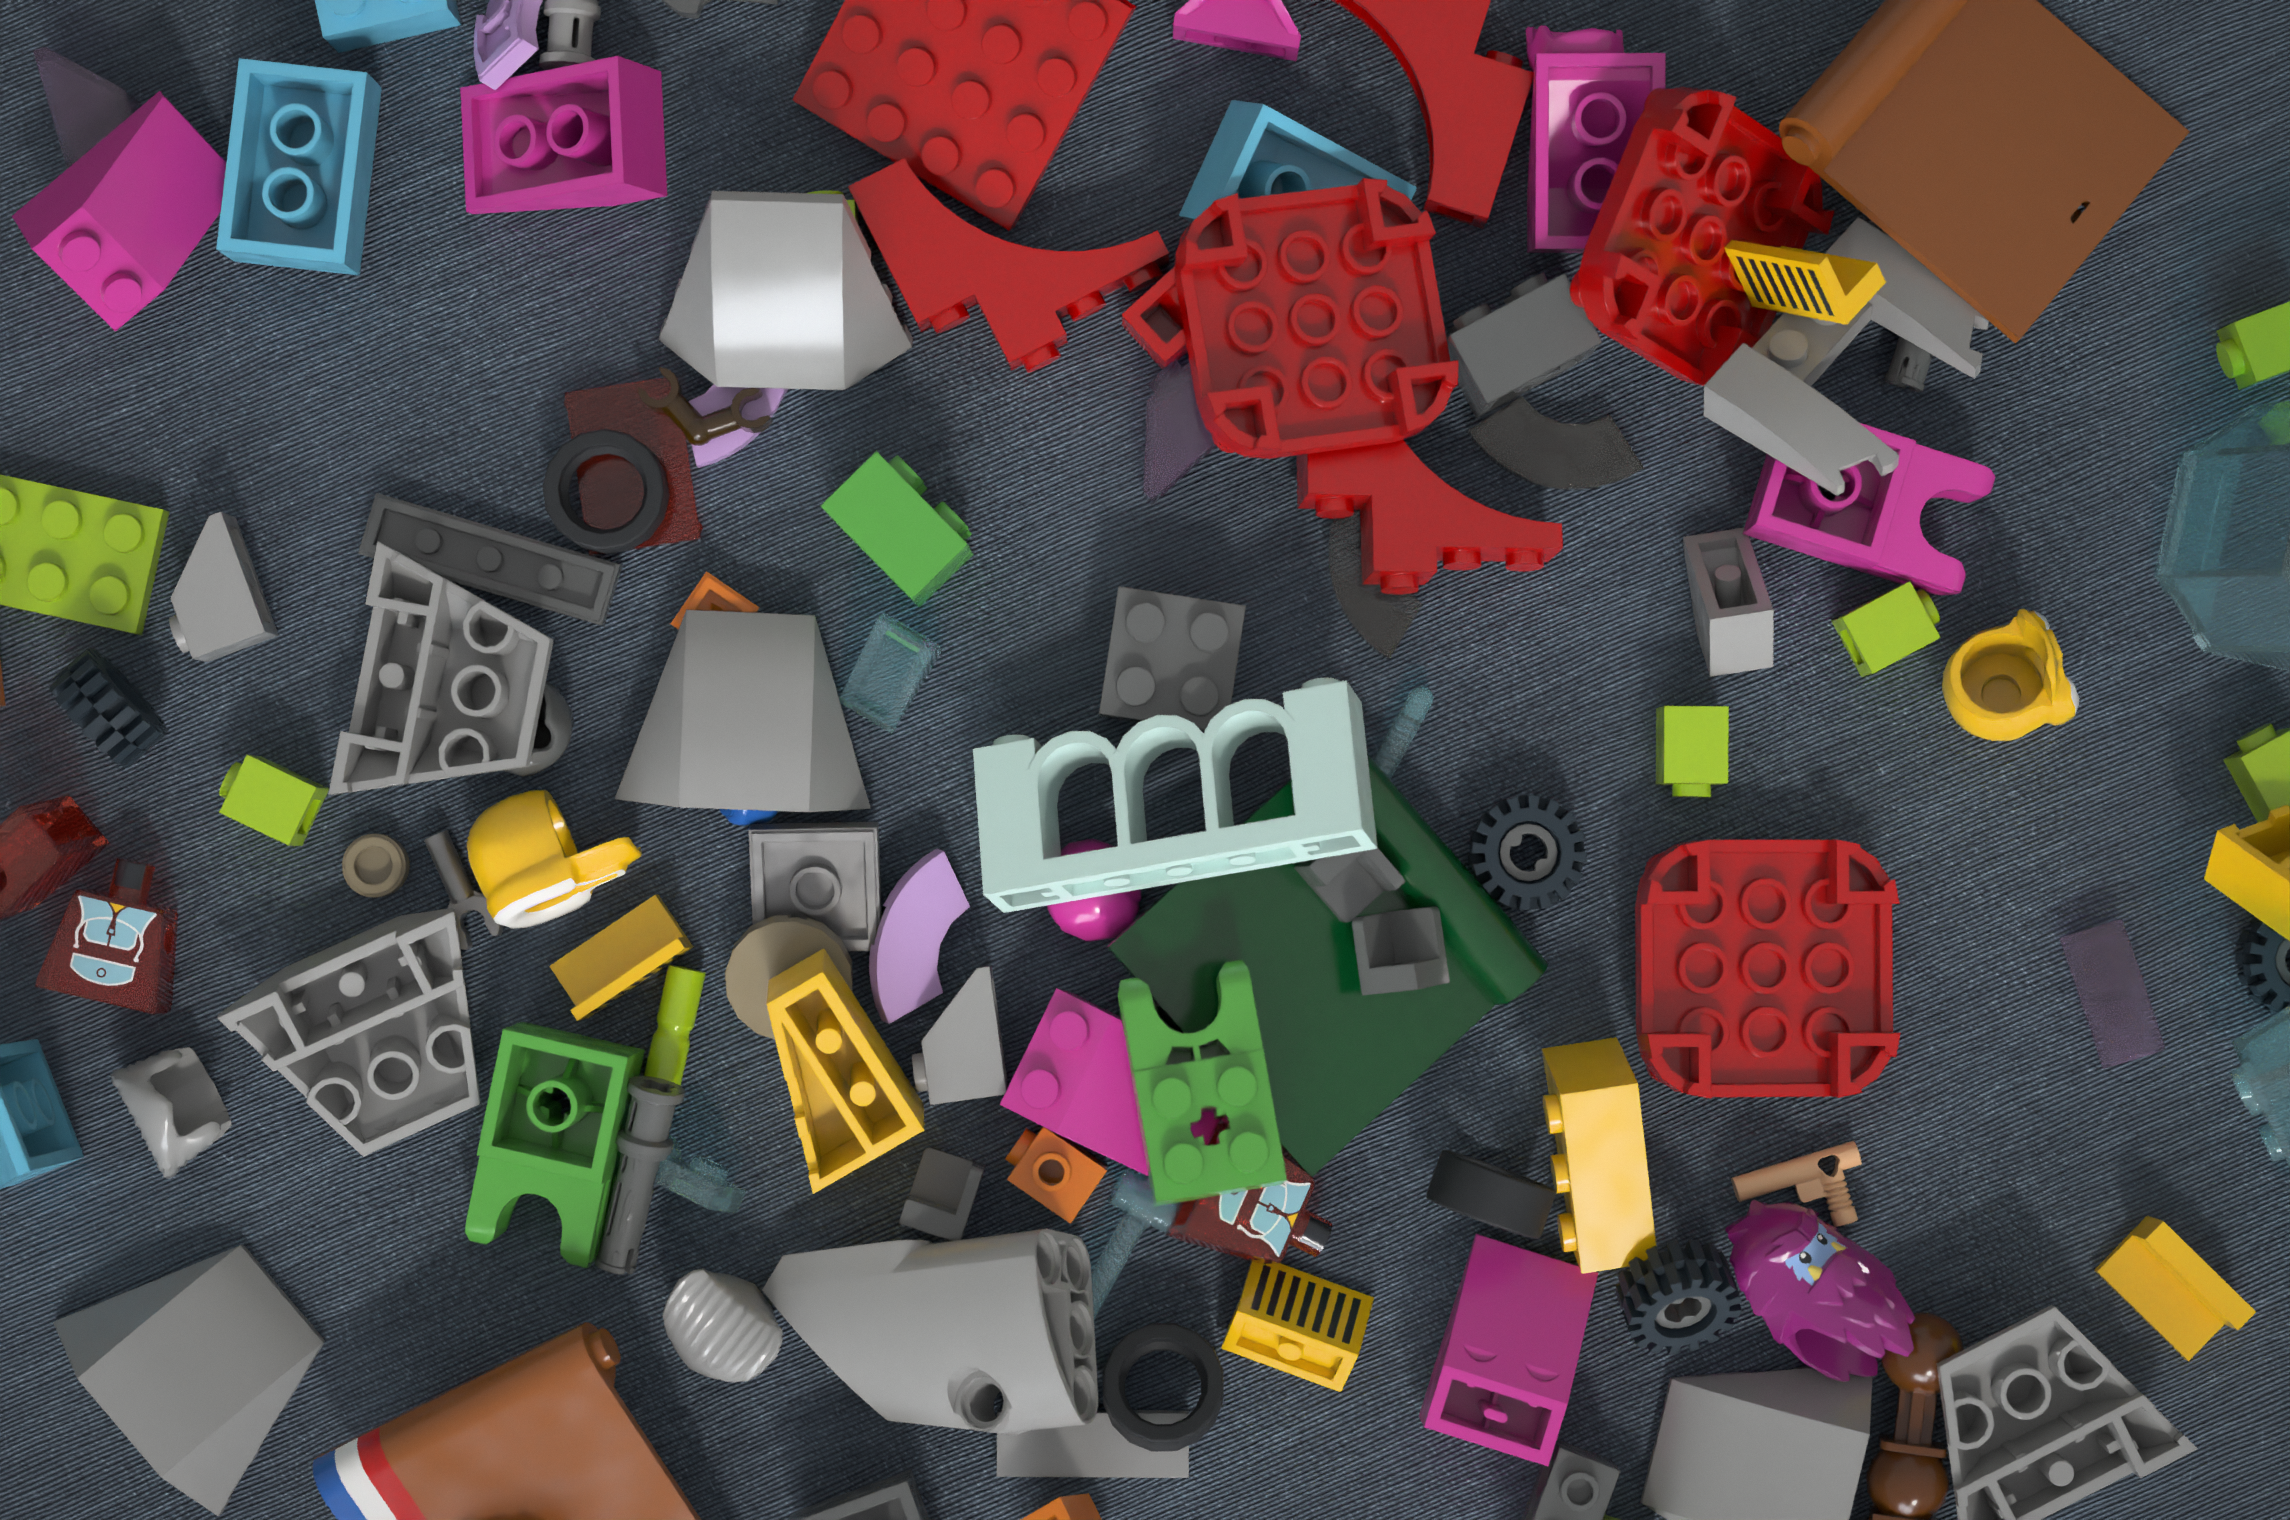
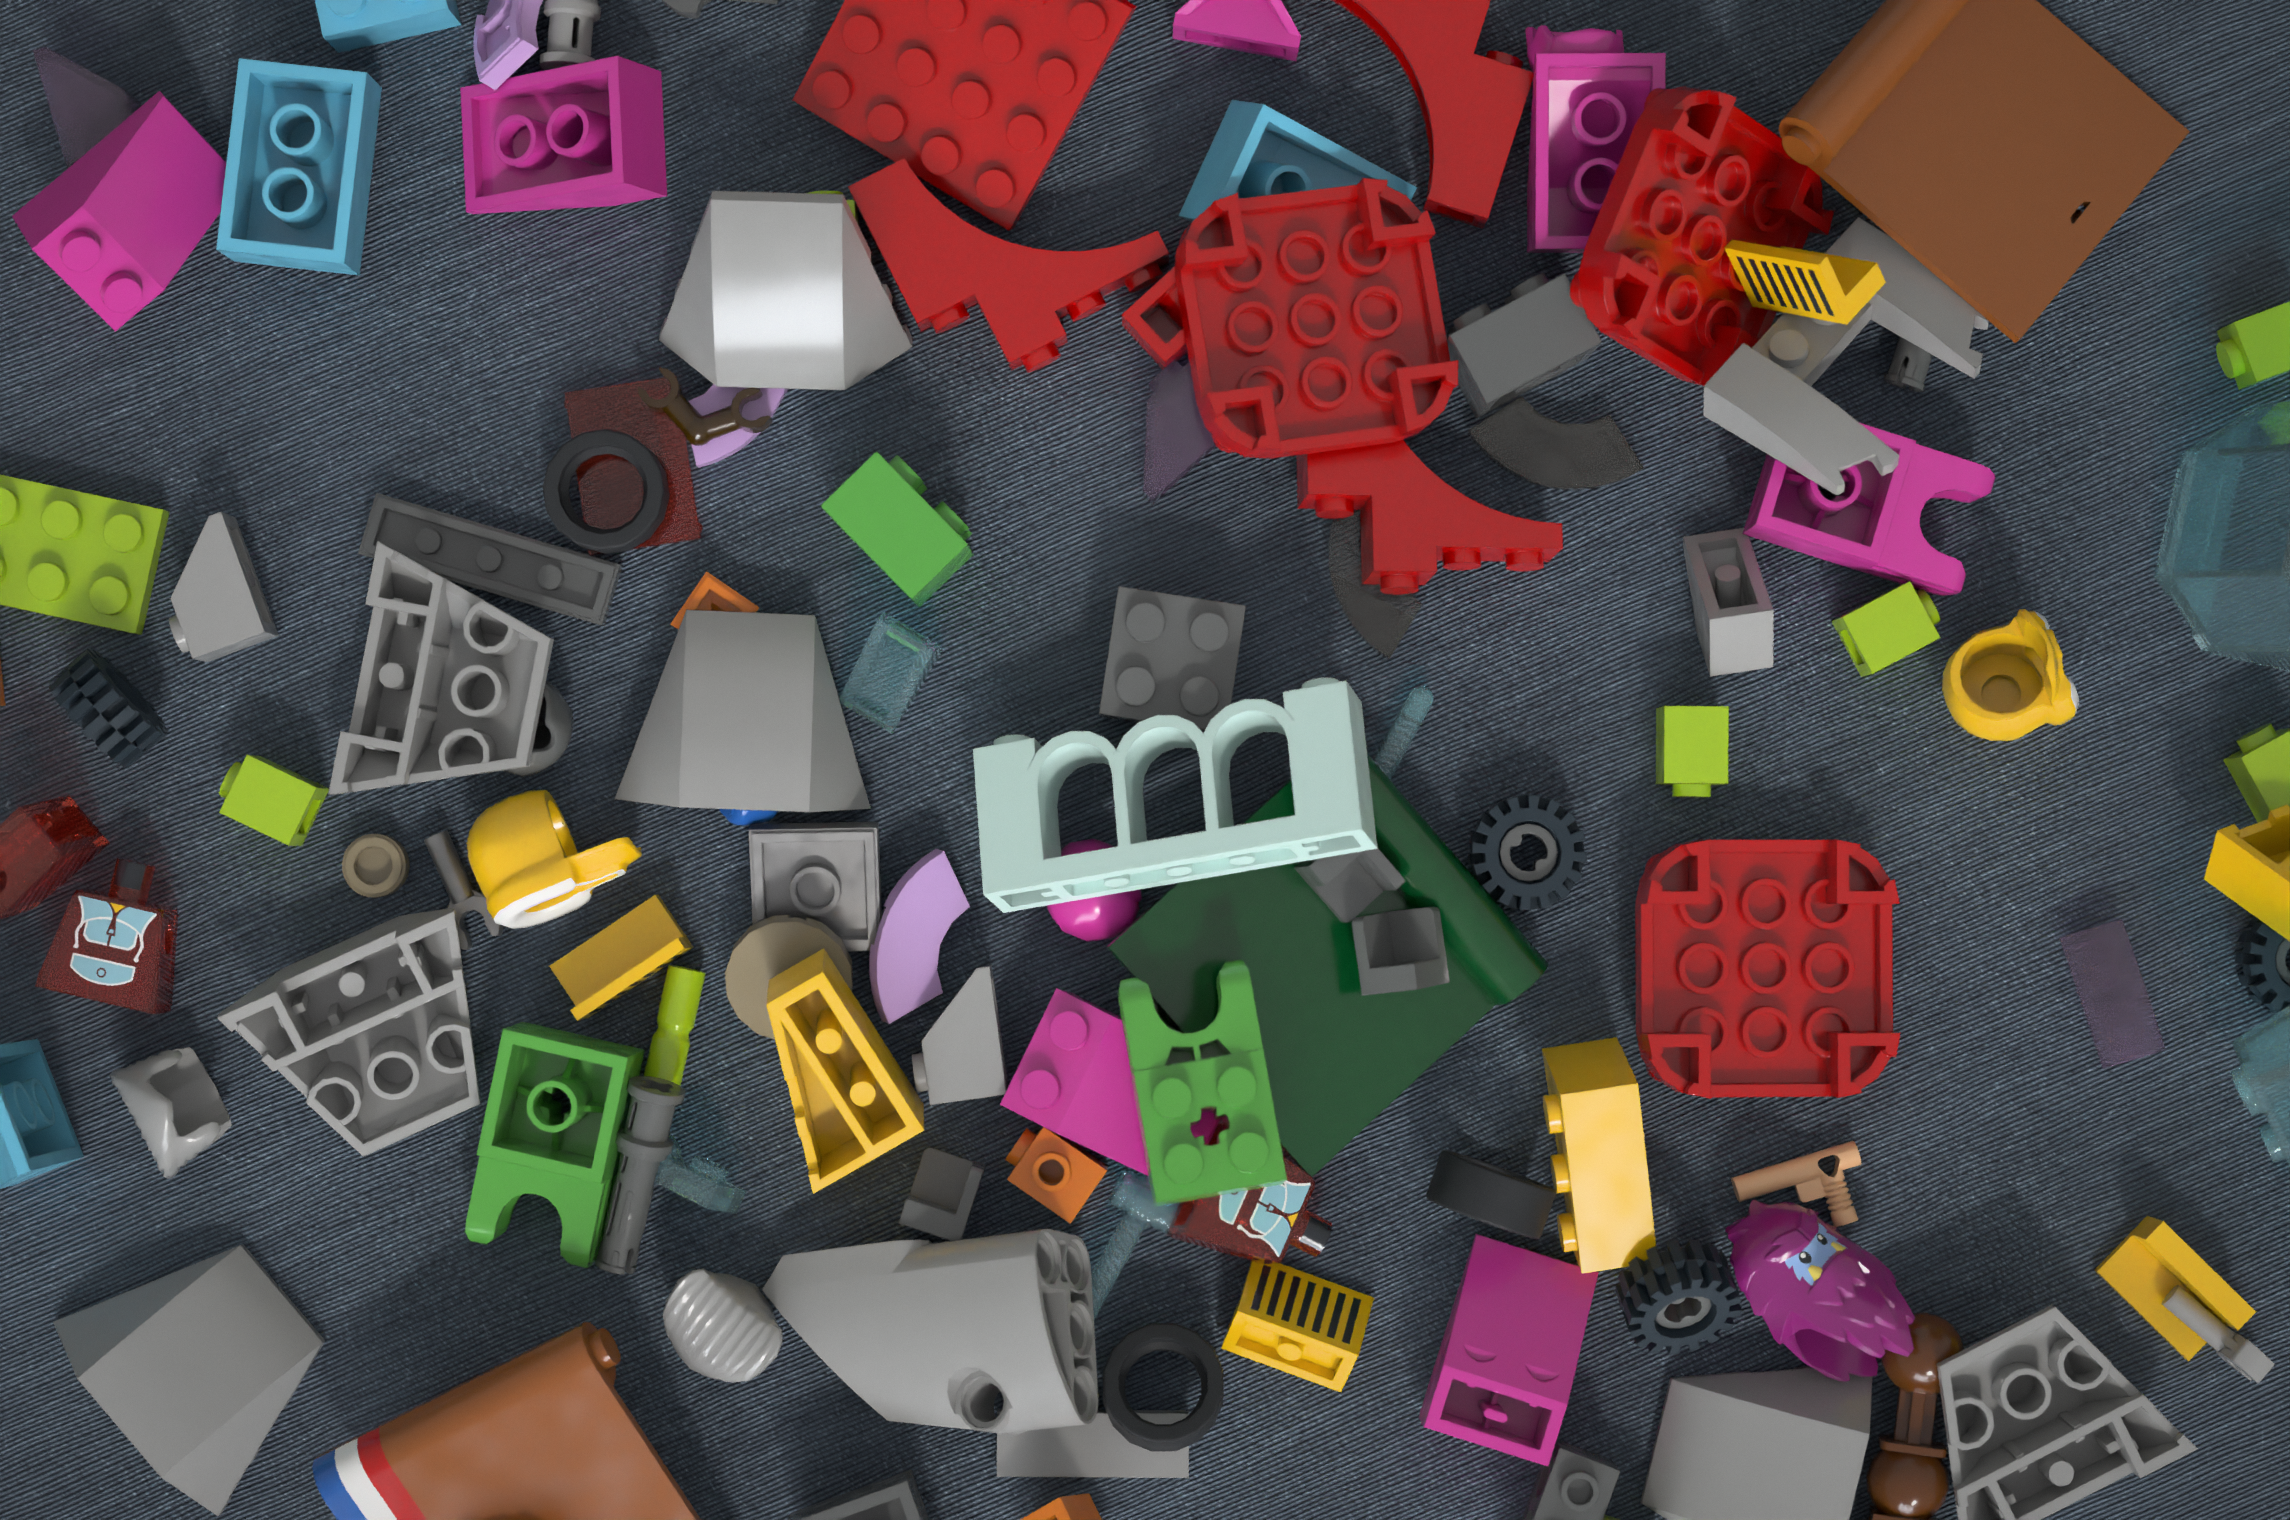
(2229, 1345): none -> light grey bar

